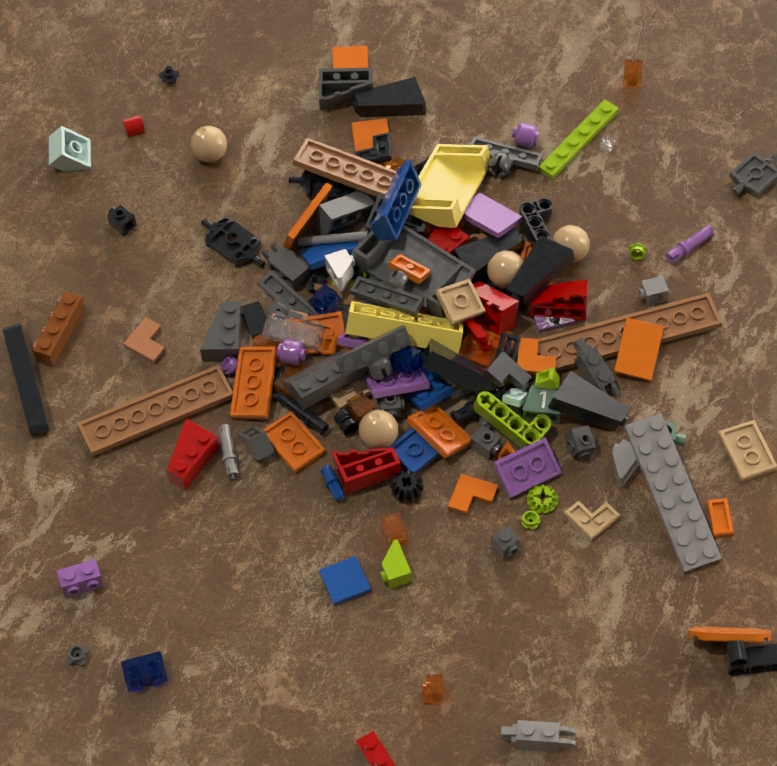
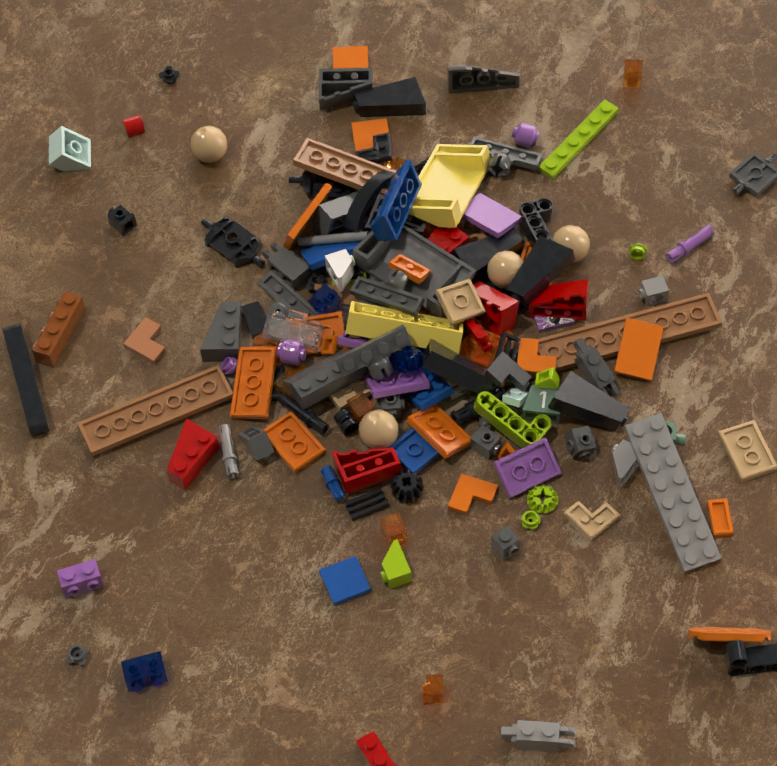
(365, 197): none -> black slope
(365, 501): none -> black tile
(475, 78): none -> dark grey wedge
(607, 142): clear piece -> none

